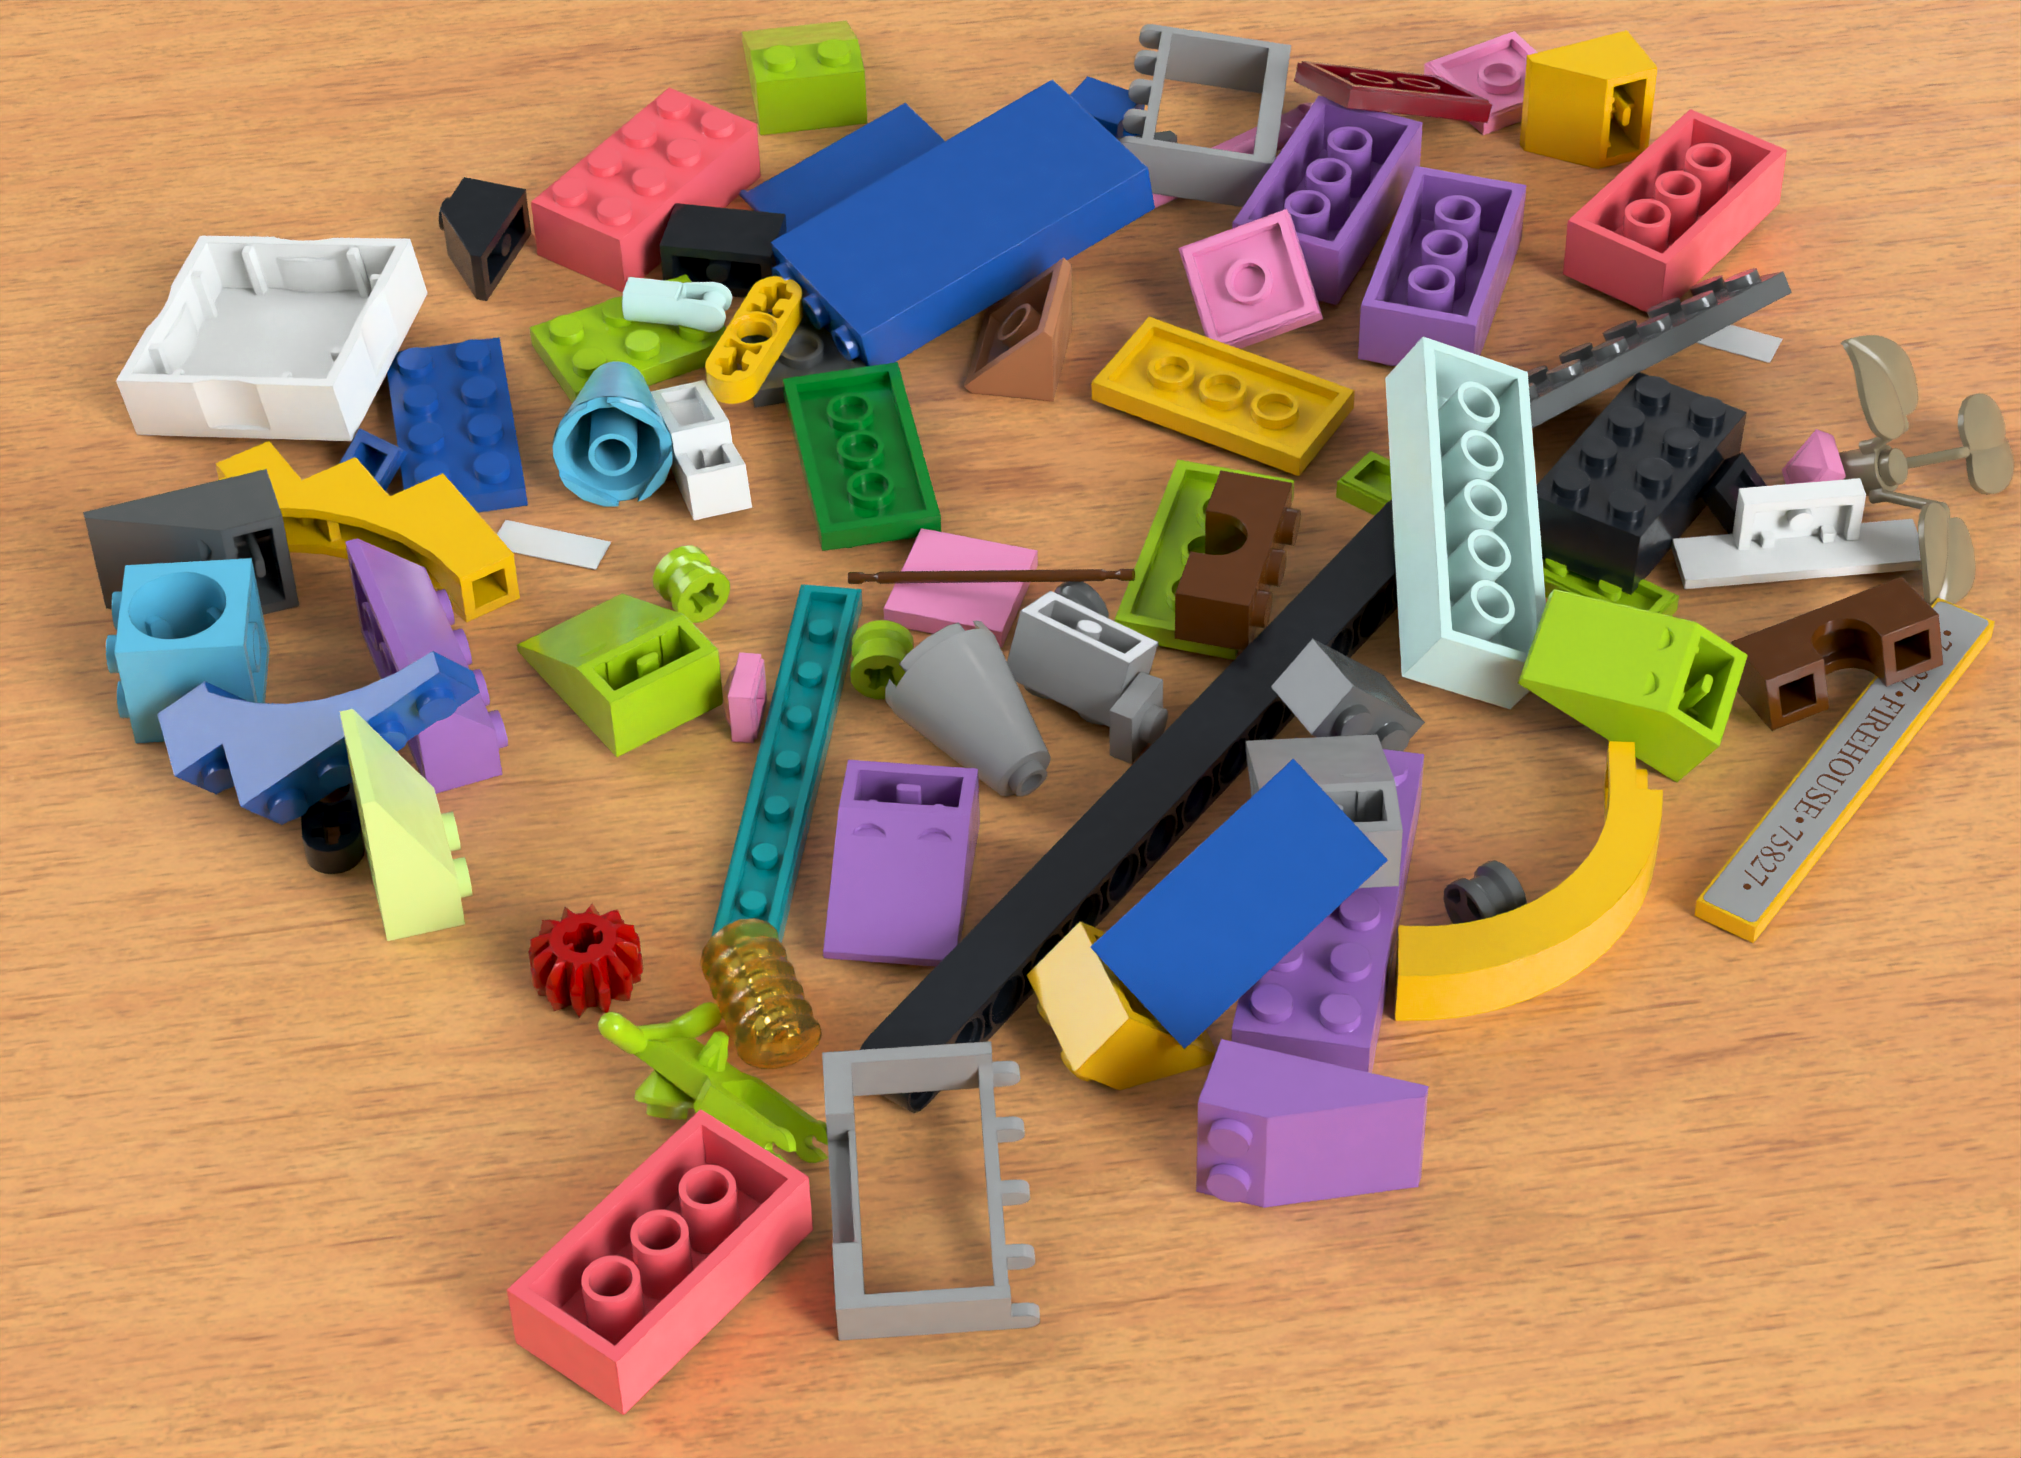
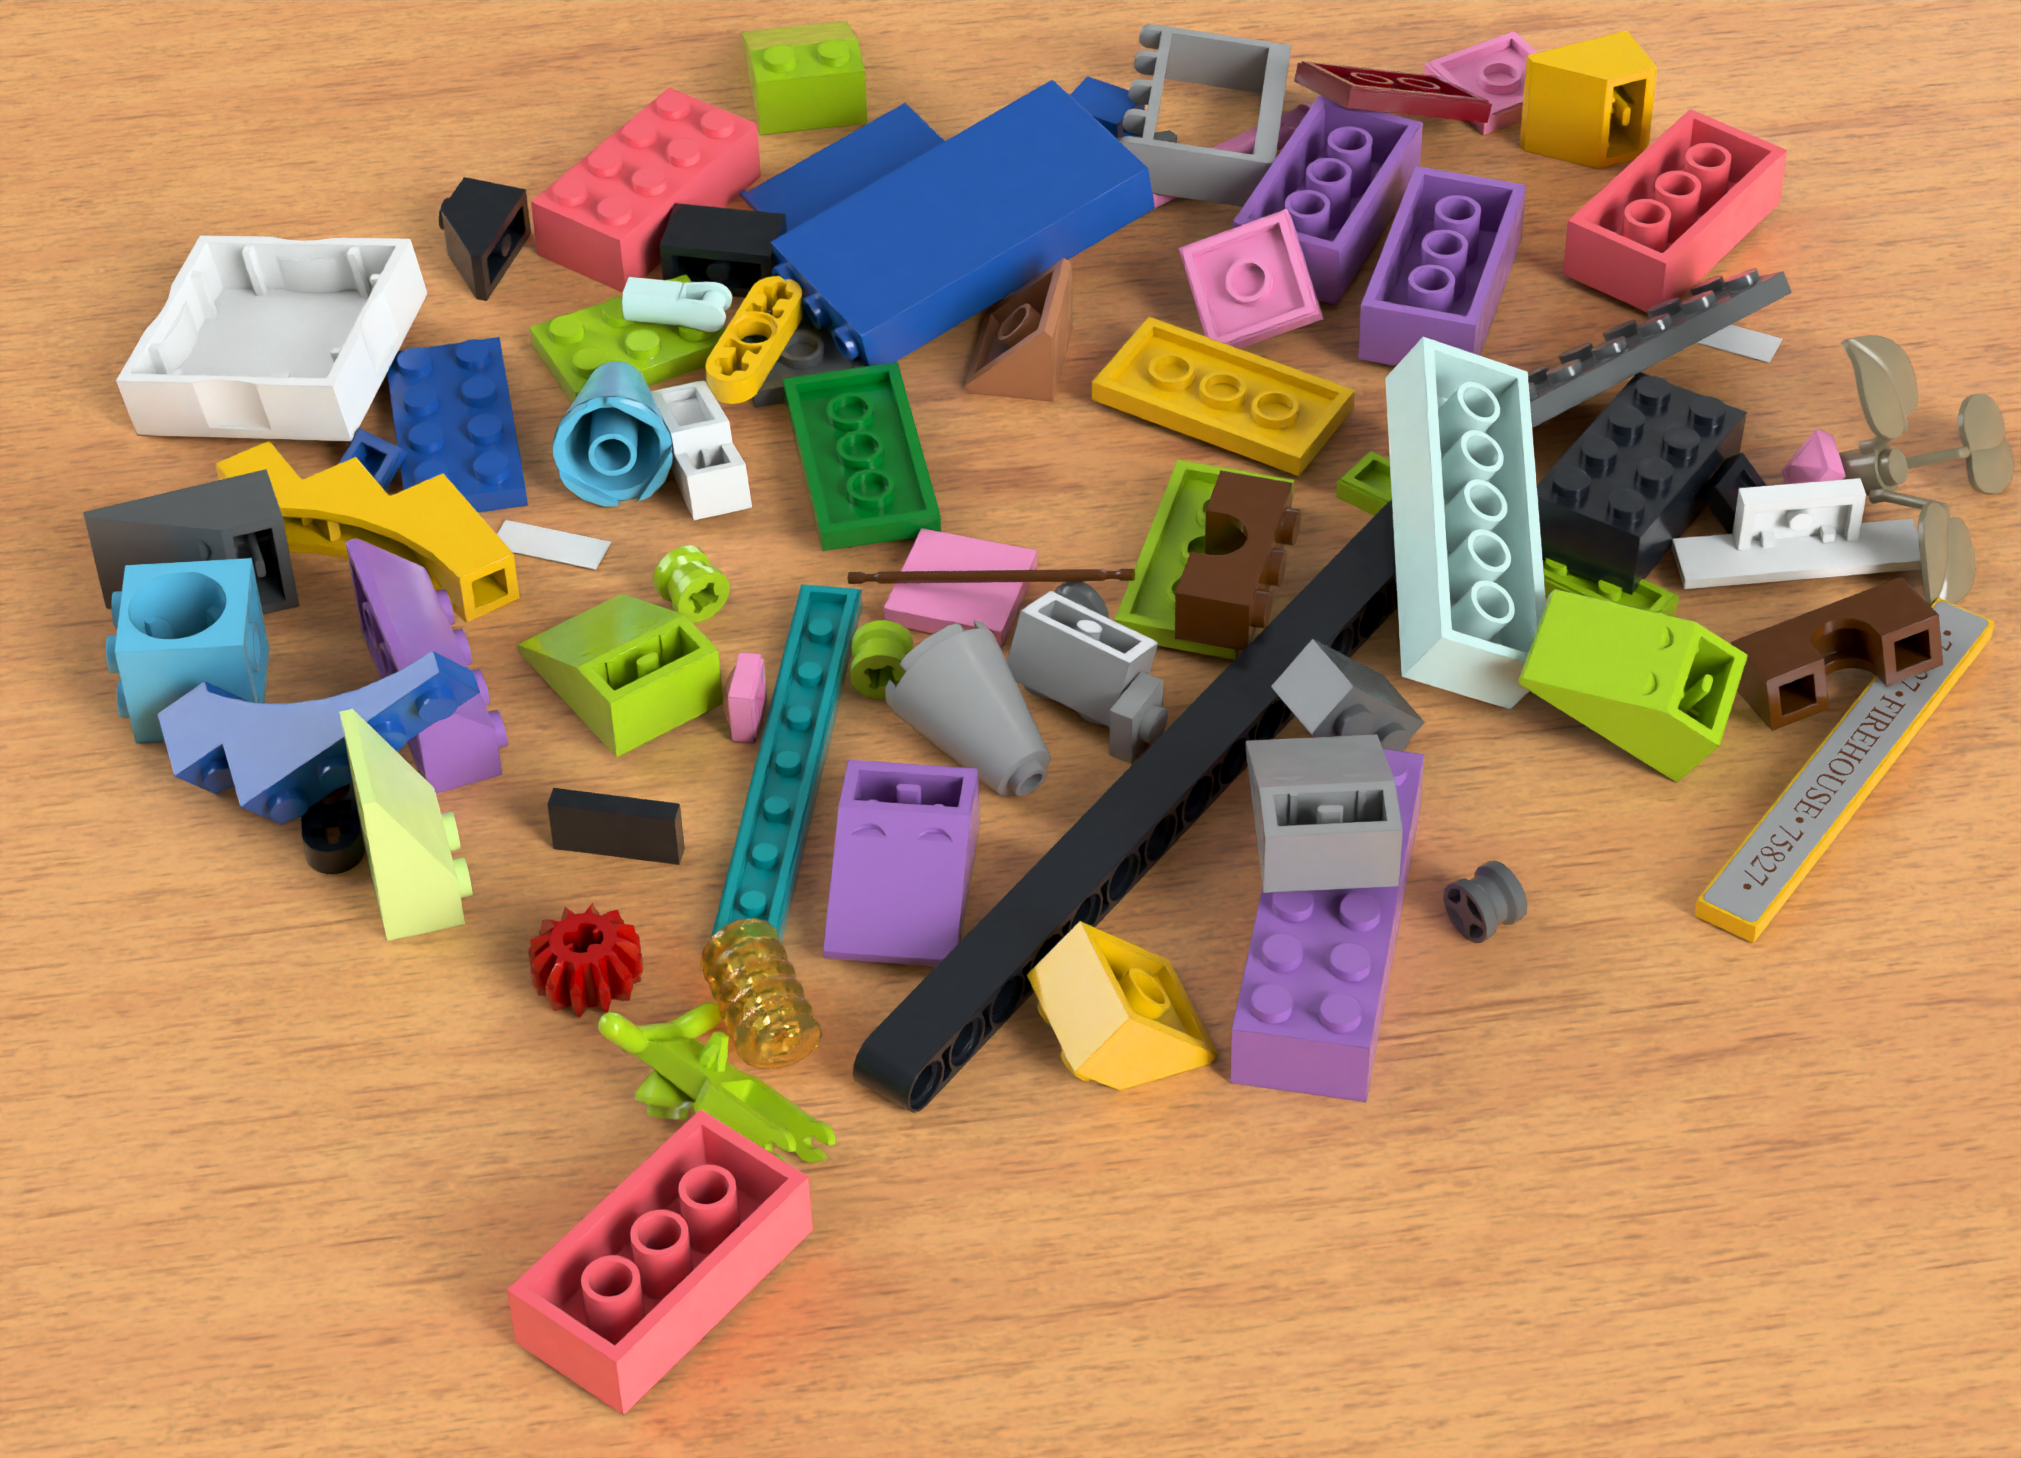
(616, 826): none -> black tile
(924, 1311): light grey hinge -> none
(1239, 903): blue tile -> none
(1304, 1129): medium lavender slope -> none
(1550, 940): yellow arch -> none

